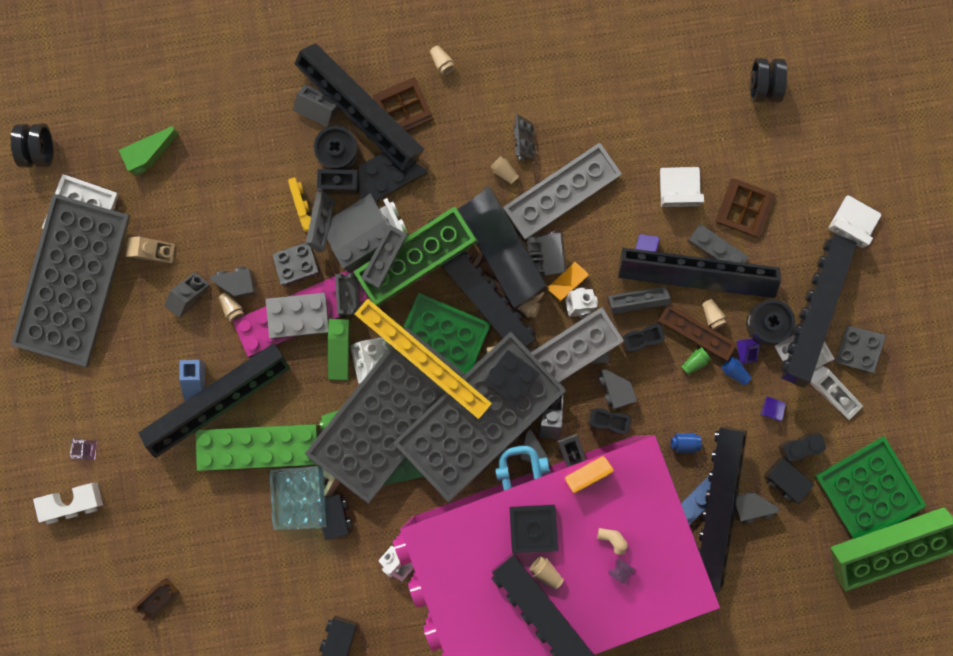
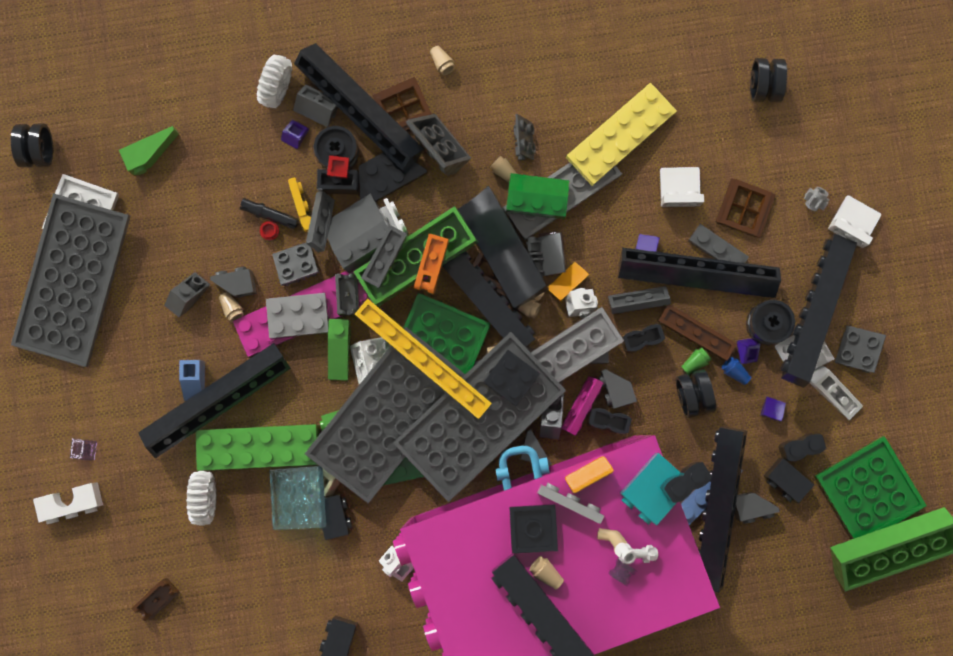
(150, 249): tan slope -> none
(201, 498): none -> white gear
(261, 210): none -> black pin
(269, 230): none -> red plate
(274, 81): none -> white gear
(294, 134): none -> dark purple slope
(338, 167): none -> red plate
(431, 263): none -> orange plate
(439, 143): none -> dark grey slope
(537, 196): none -> green slope
(571, 450): dark grey slope -> none
(571, 502): none -> light grey plate
(582, 405): none -> dark pink plate
(621, 134): none -> light yellow plate
(628, 555): none -> white bar
(645, 491): none -> teal brick
(686, 443): blue brick -> none
(691, 477): none -> black brick
(695, 393): none -> black wheel
(713, 314): tan cone -> none
(816, 198): none -> light grey gear

